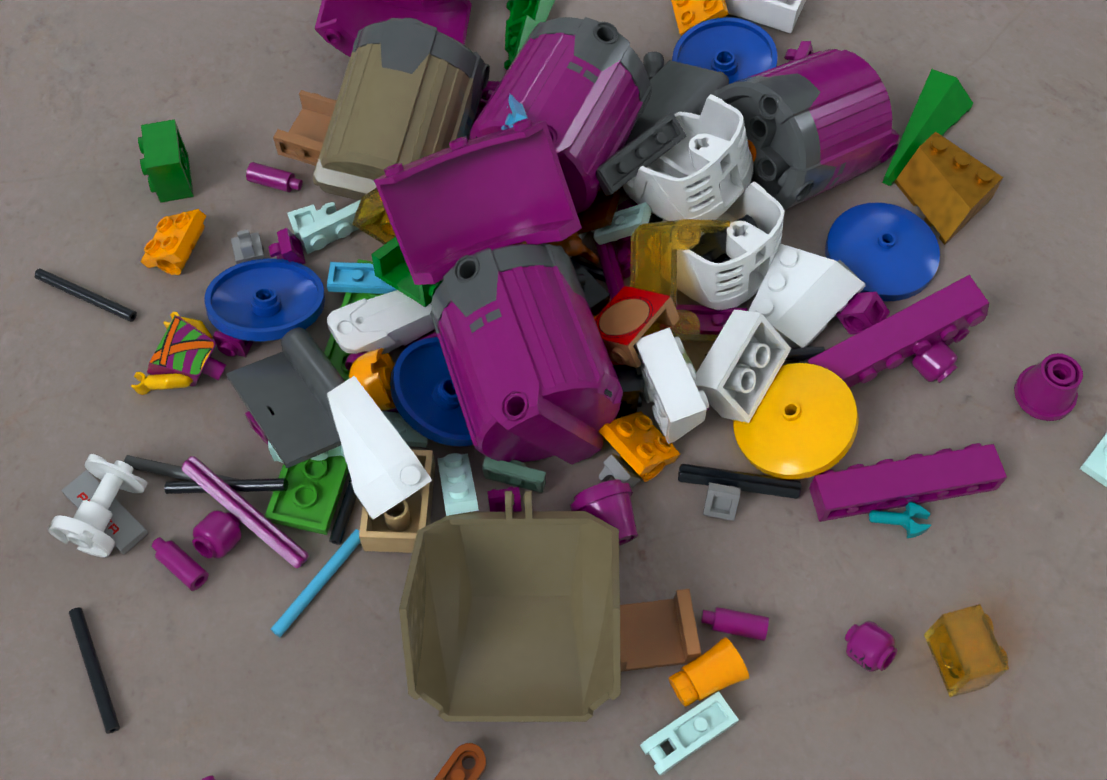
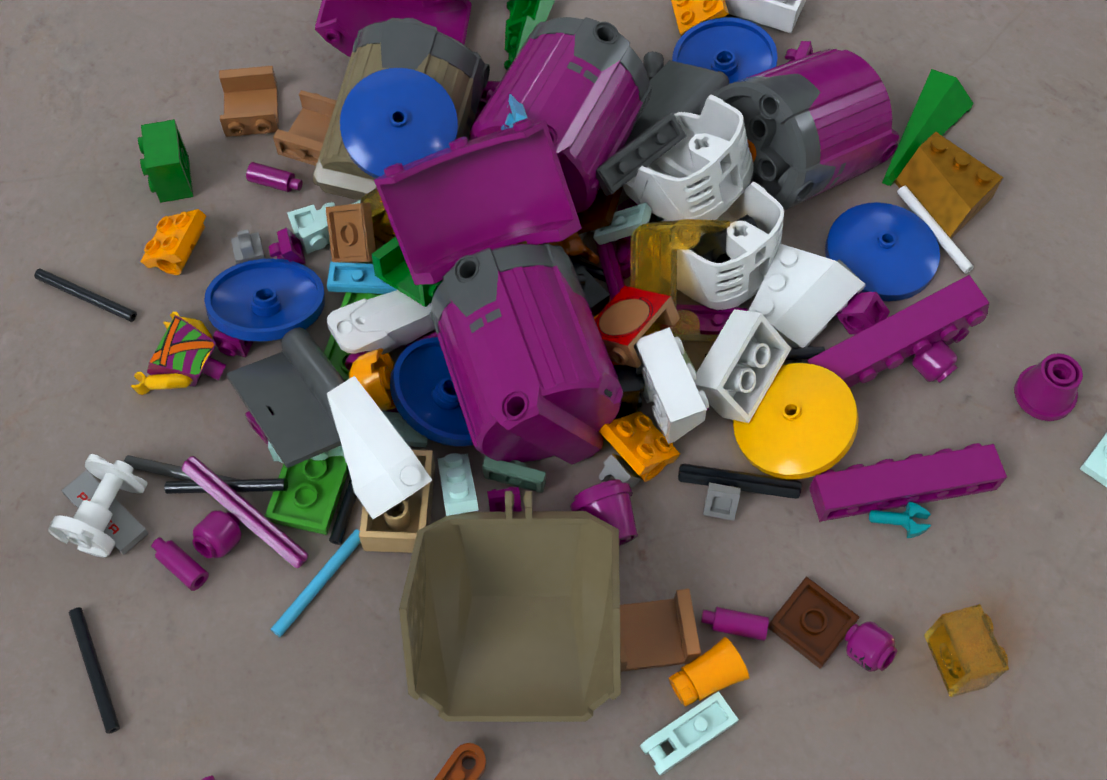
(249, 101): none -> medium nougat panel
(351, 232): none -> medium nougat plate
(371, 113): none -> blue dish
(813, 622): none -> reddish brown tile
(942, 238): none -> white piece

